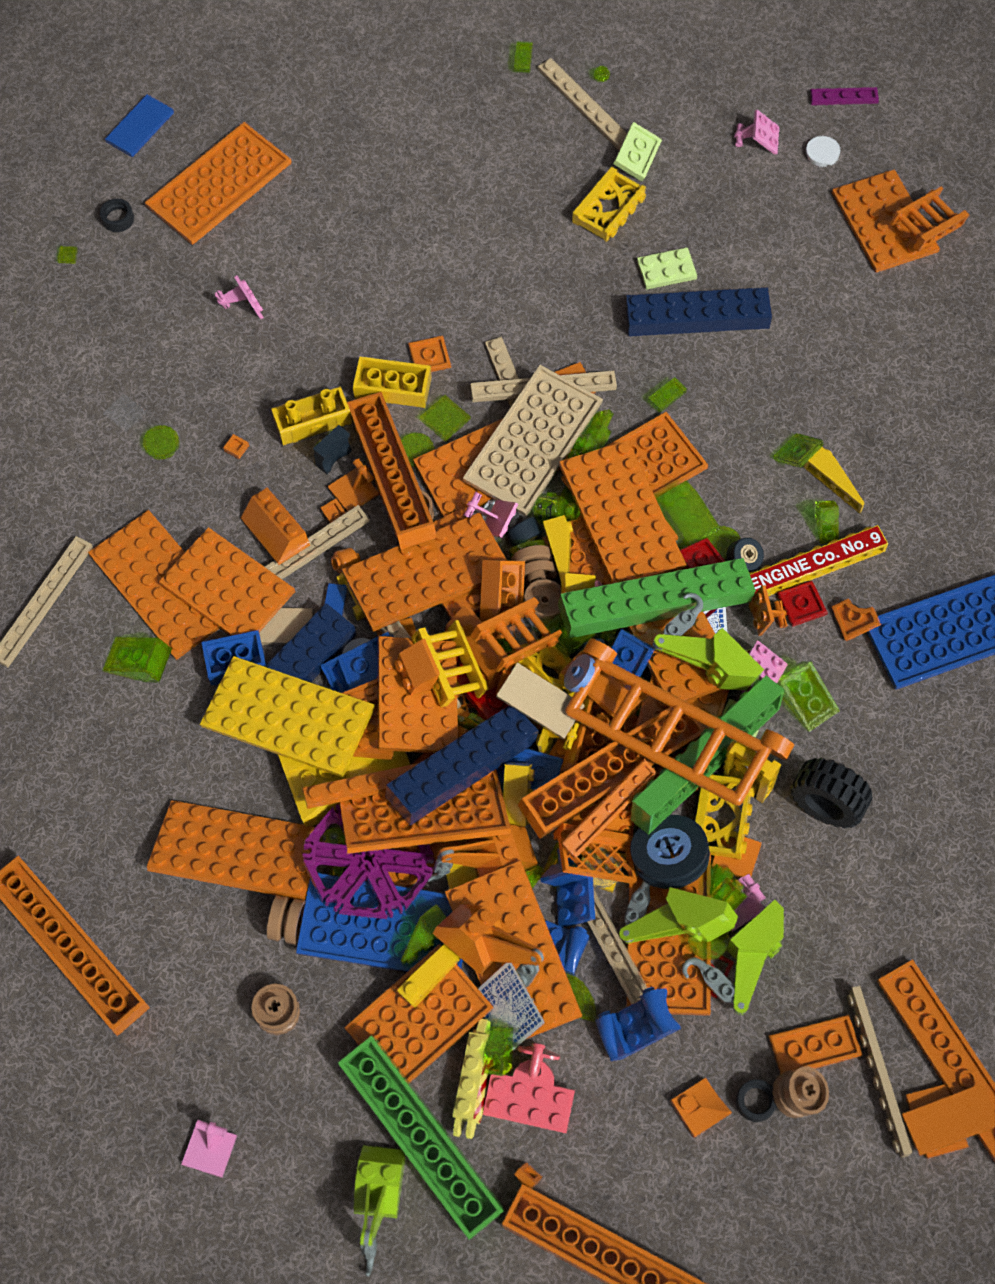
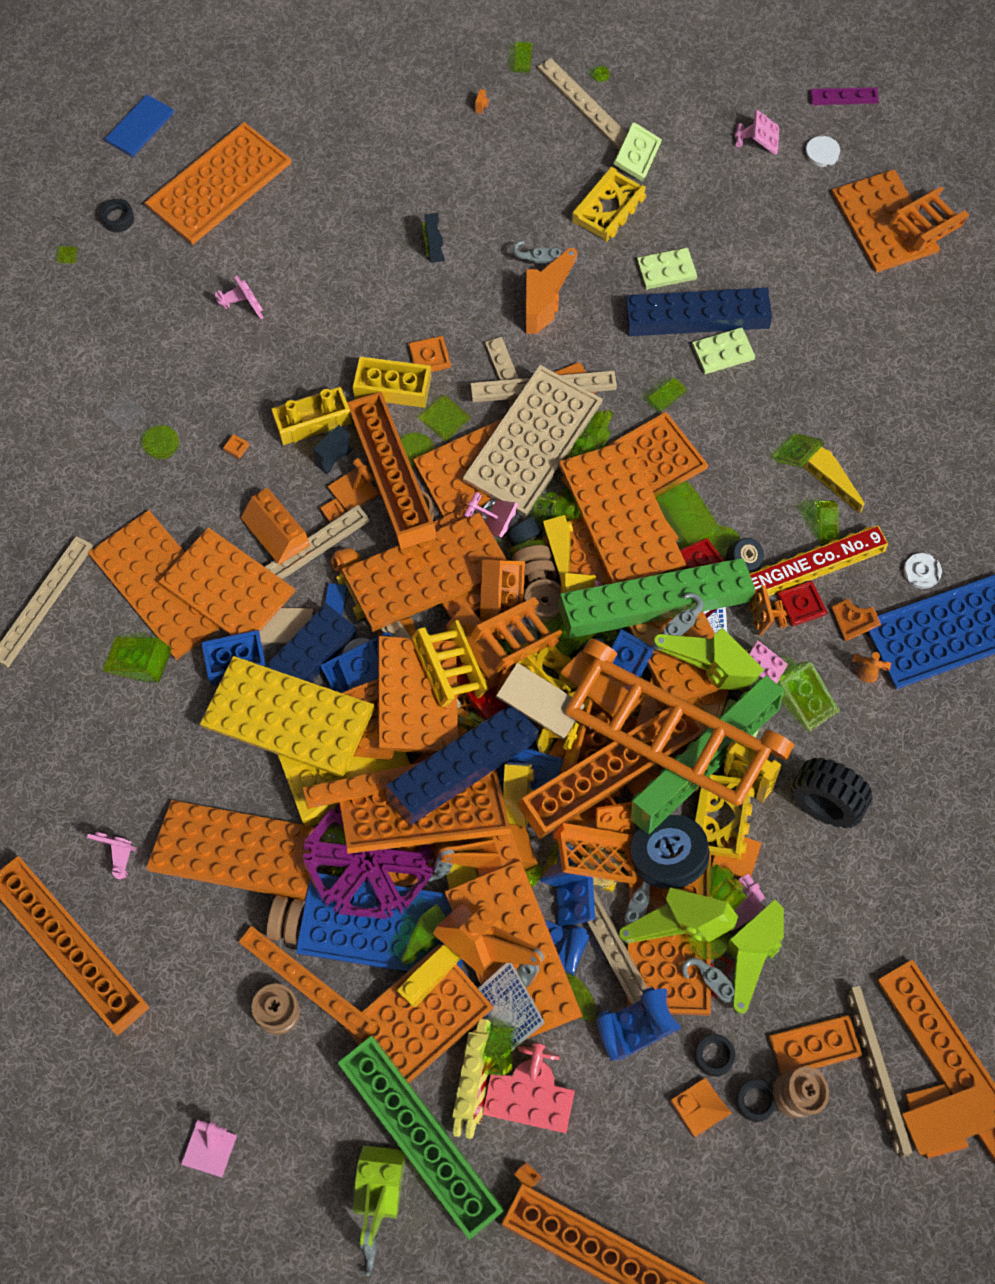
(120, 852): none -> bright pink plate
(307, 983): none -> orange plate
(417, 668): orange slope -> none
(432, 238): none -> black brick
(481, 101): none -> orange plate
(544, 286): none -> orange slope
(579, 673): medium blue plate -> none
(608, 808): orange tile -> none
(719, 1039): none -> black tyre
(723, 350): none -> yellowish green plate
(870, 667): none -> orange piece
(922, 571): none -> white tile

